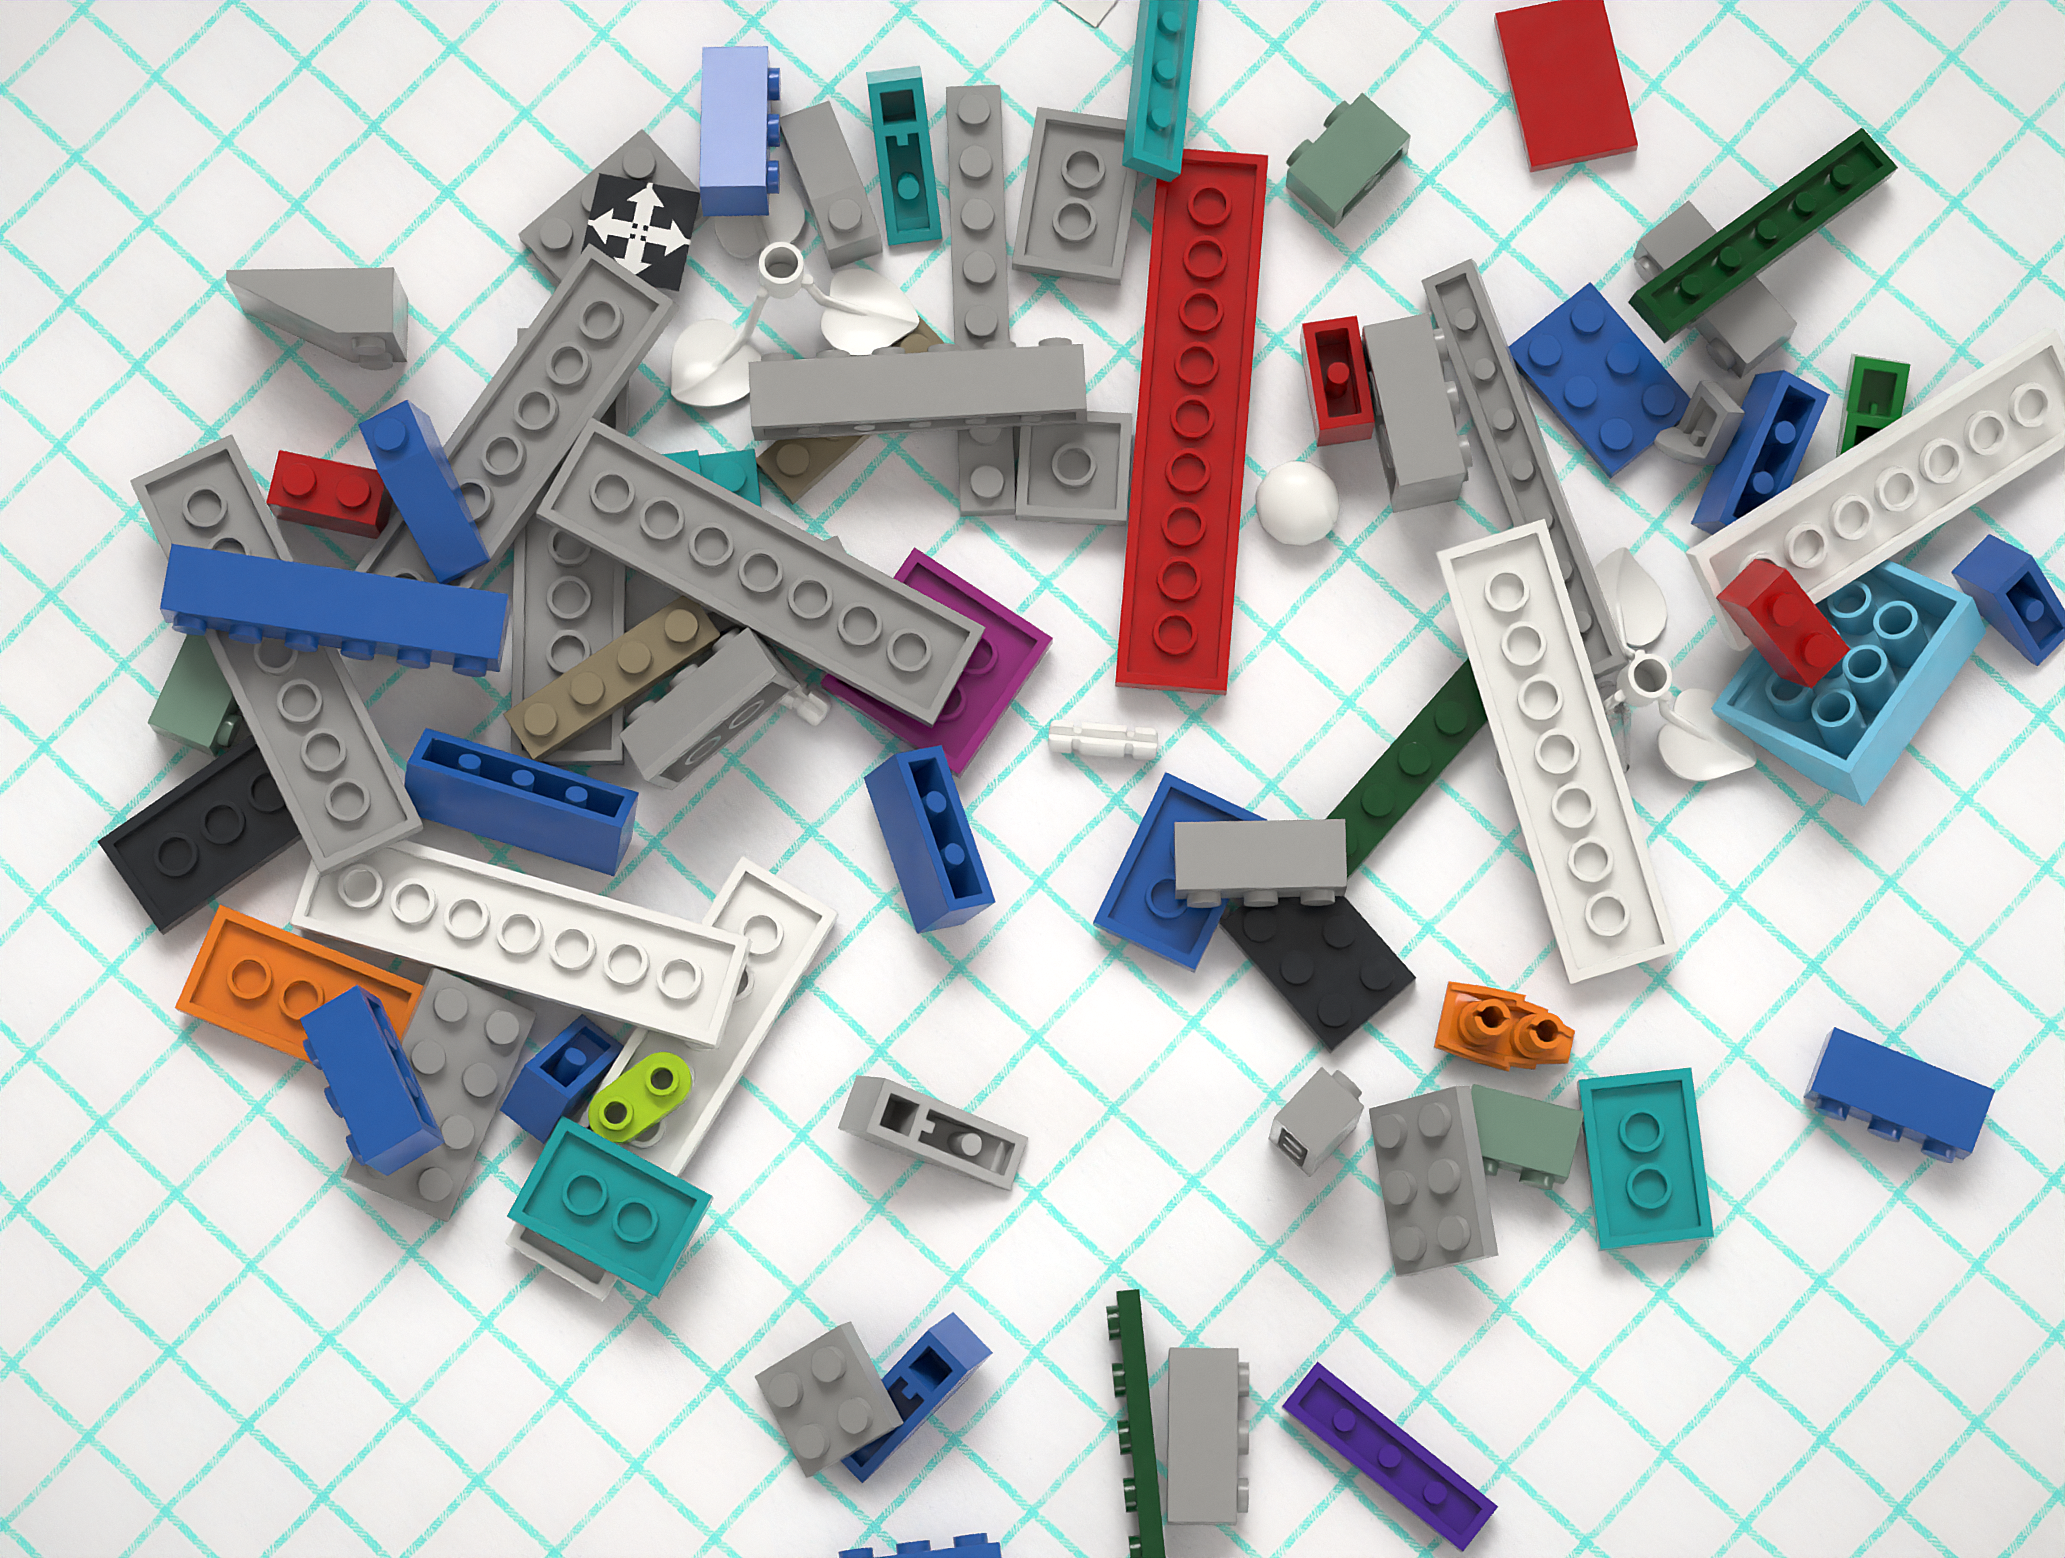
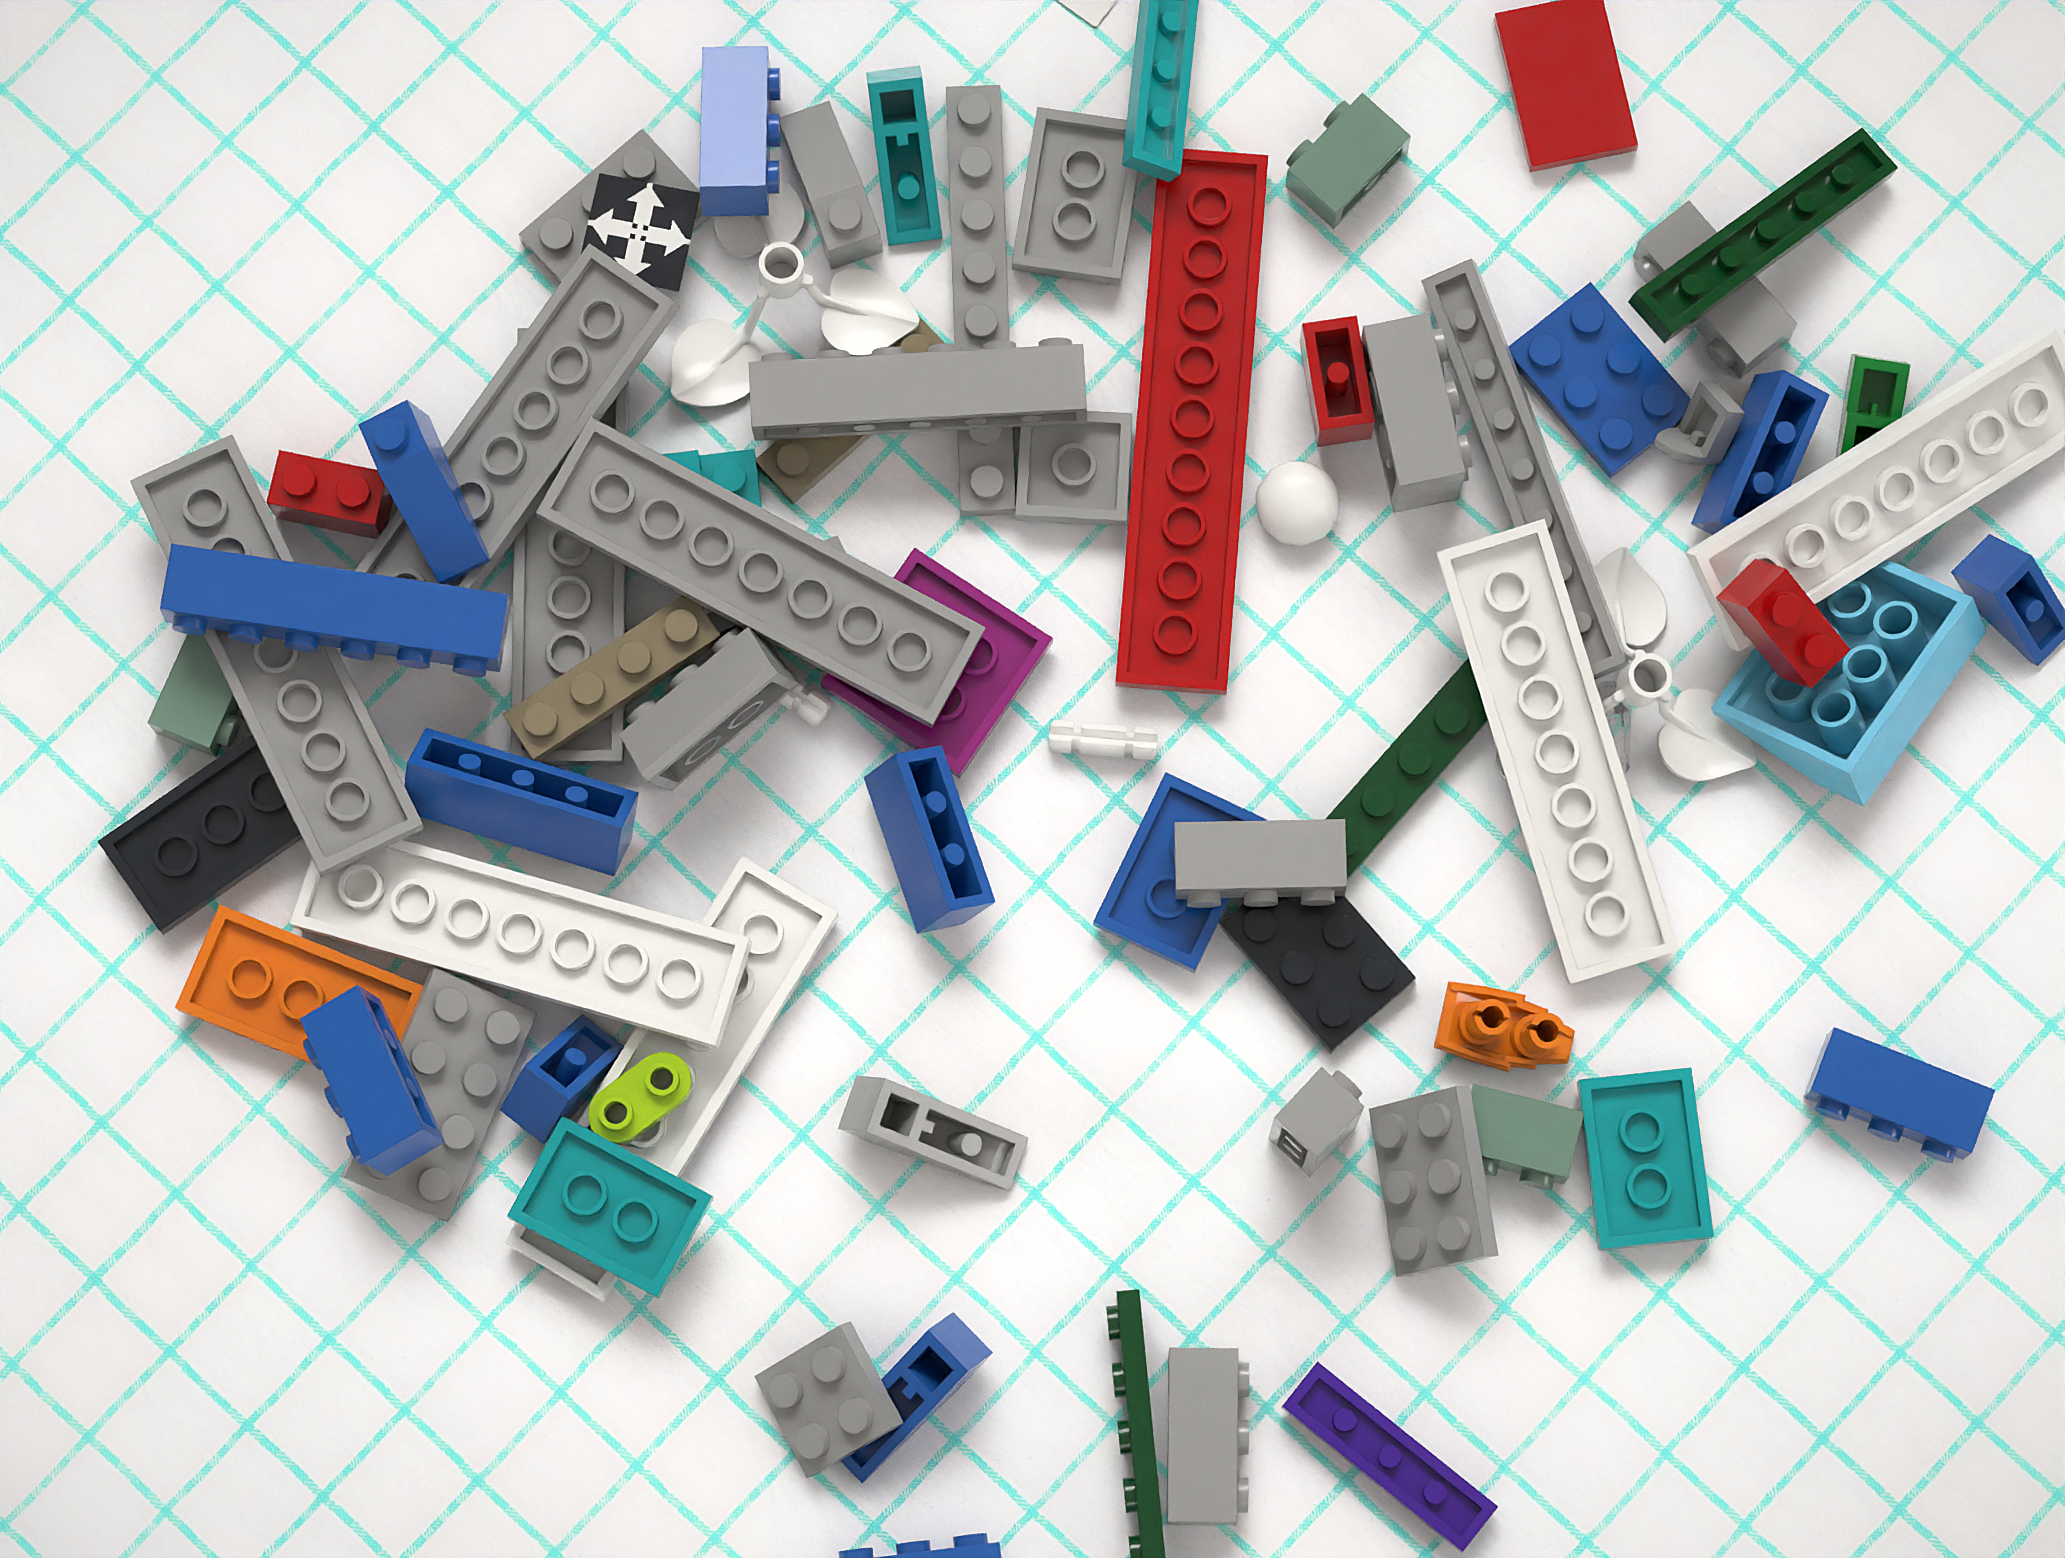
(341, 310): light grey slope -> none

